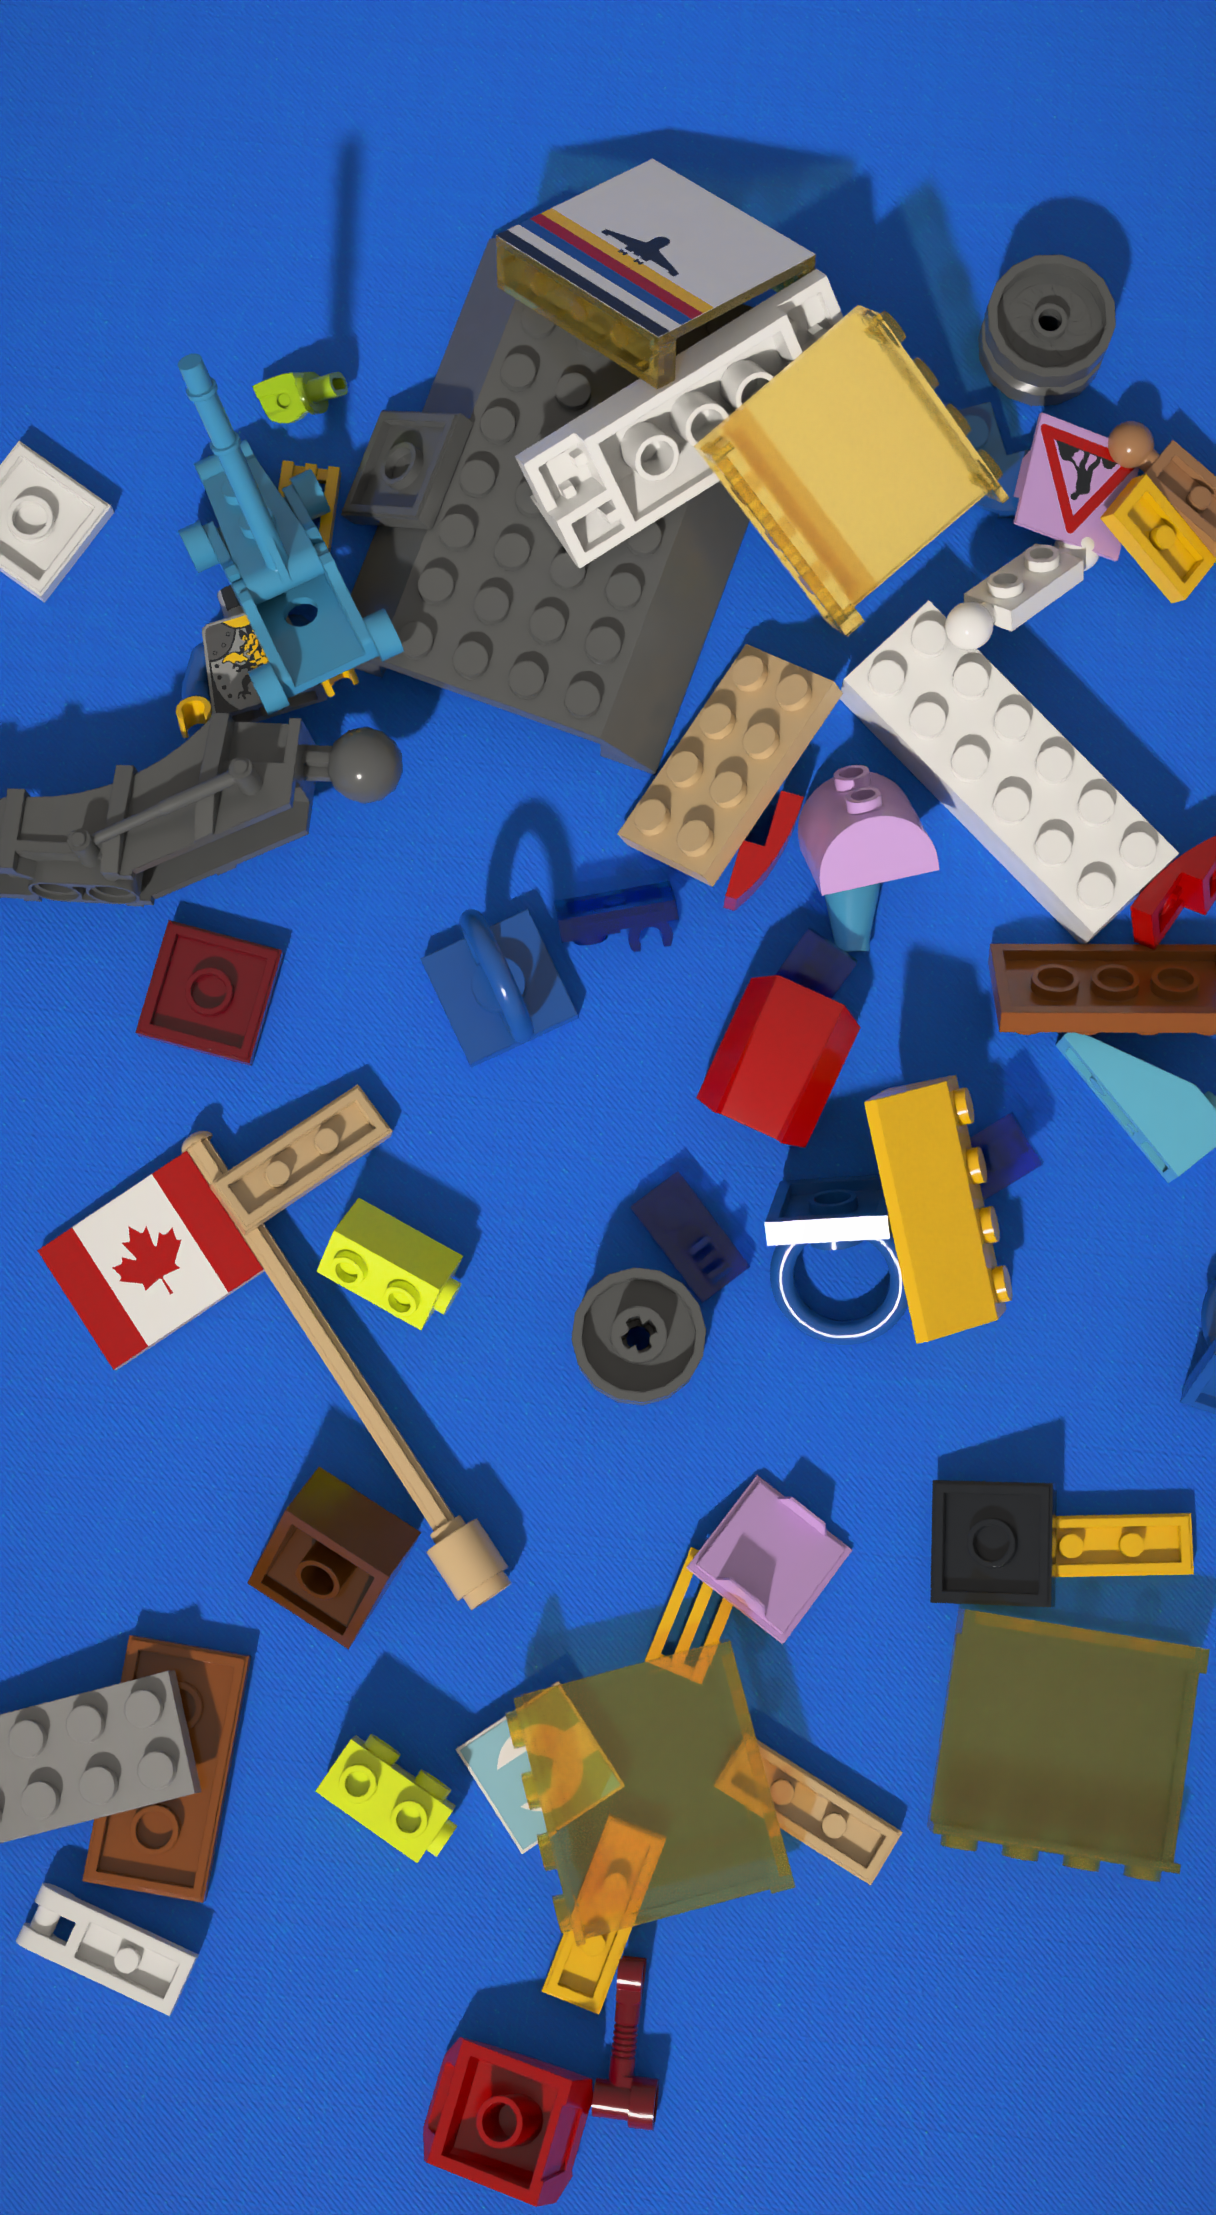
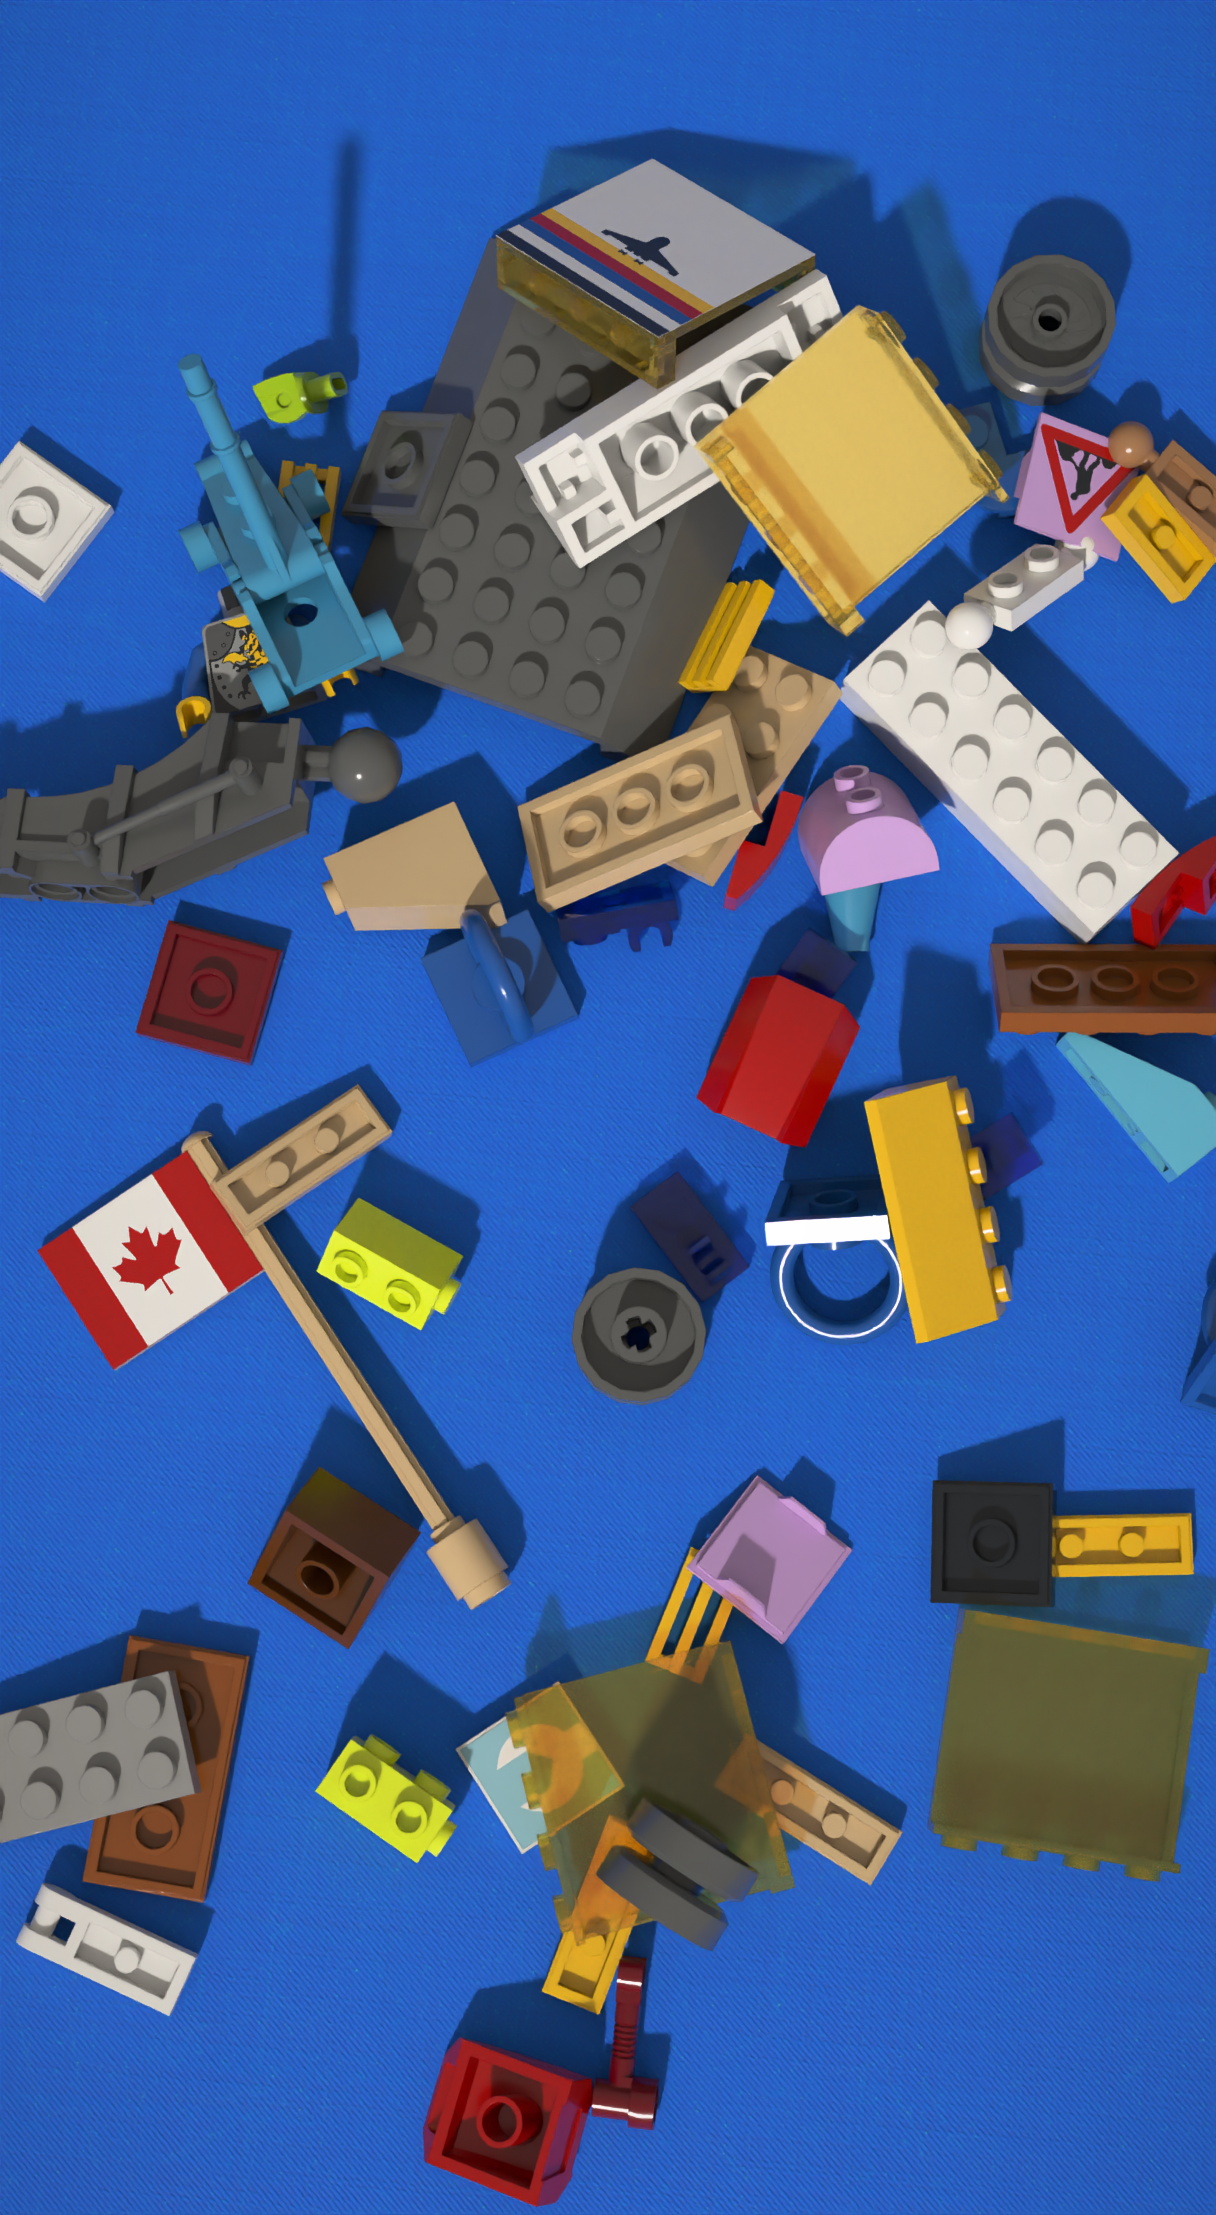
(413, 877): none -> tan slope
(639, 813): none -> tan plate
(682, 1866): none -> dark grey wheel
(726, 636): none -> yellow tile

